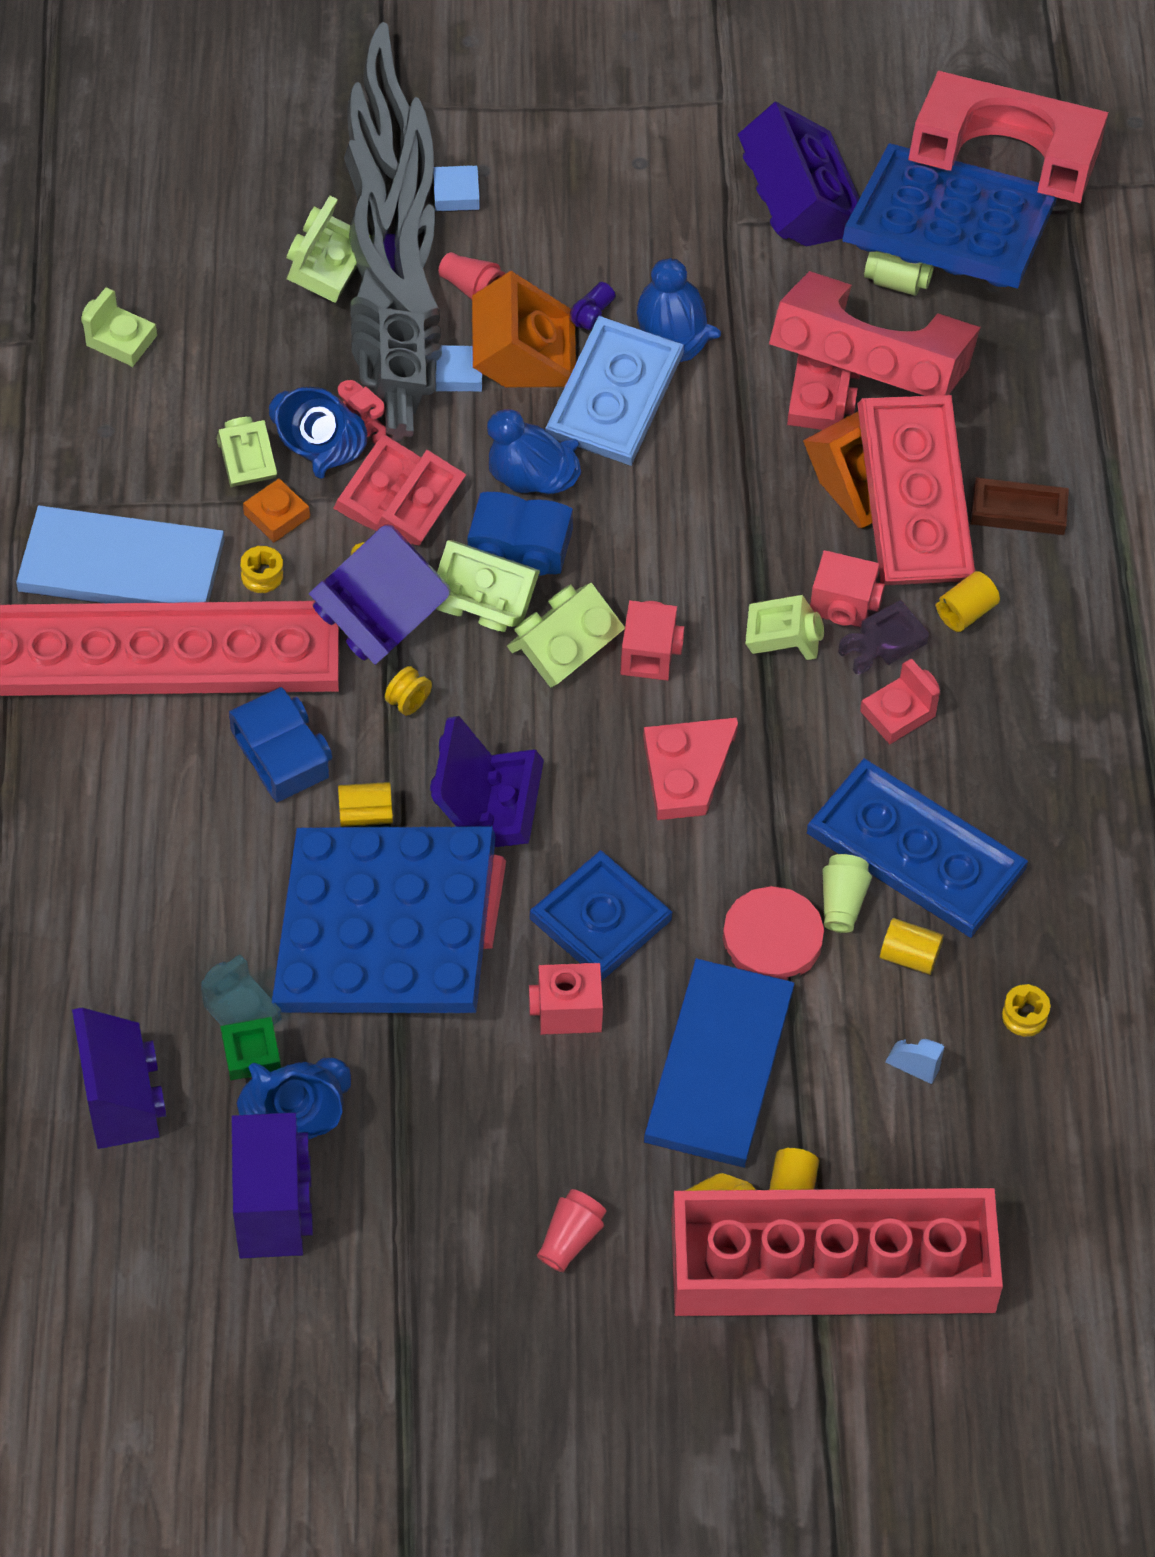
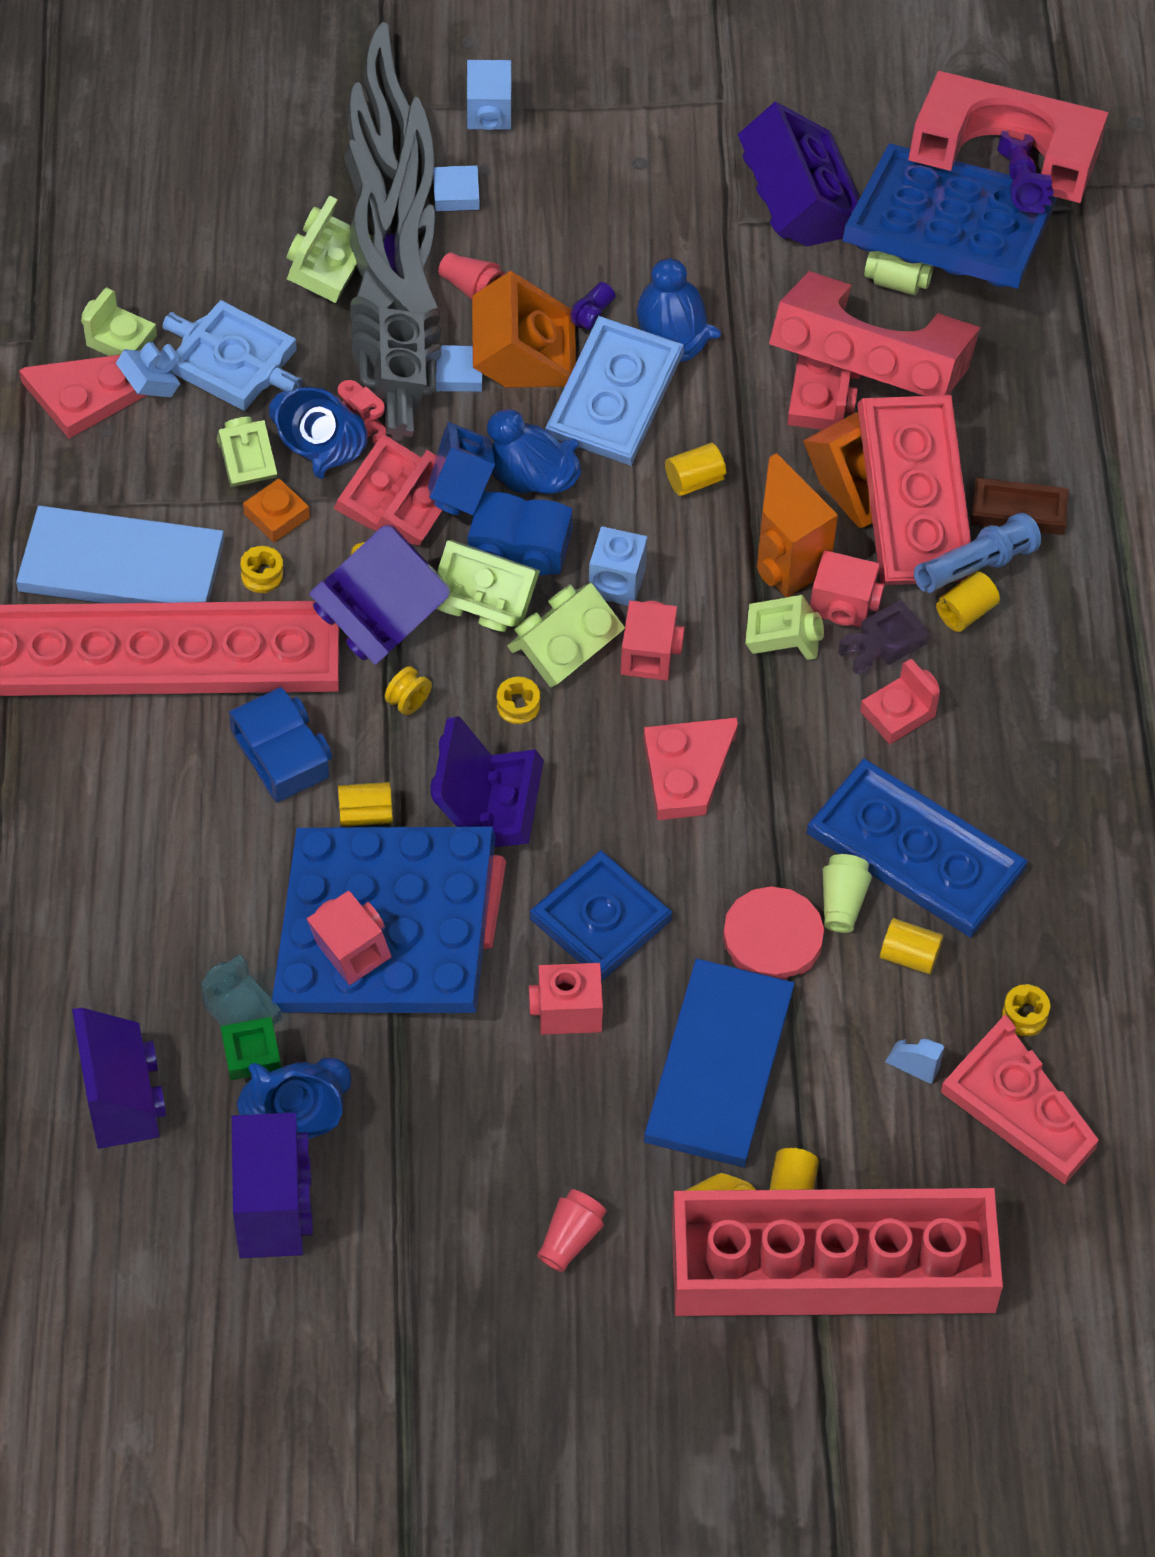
(79, 391): none -> coral wing
(150, 370): none -> light blue tile
(232, 354): none -> light blue plate
(350, 936): none -> coral brick
(461, 470): none -> blue slope
(489, 94): none -> light blue brick
(530, 695): none -> yellow bush
(618, 565): none -> light blue brick
(695, 469): none -> yellow piece
(793, 530): none -> orange slope
(991, 548): none -> medium blue pin
(1016, 1100): none -> coral wing
(1028, 189): none -> dark purple piece

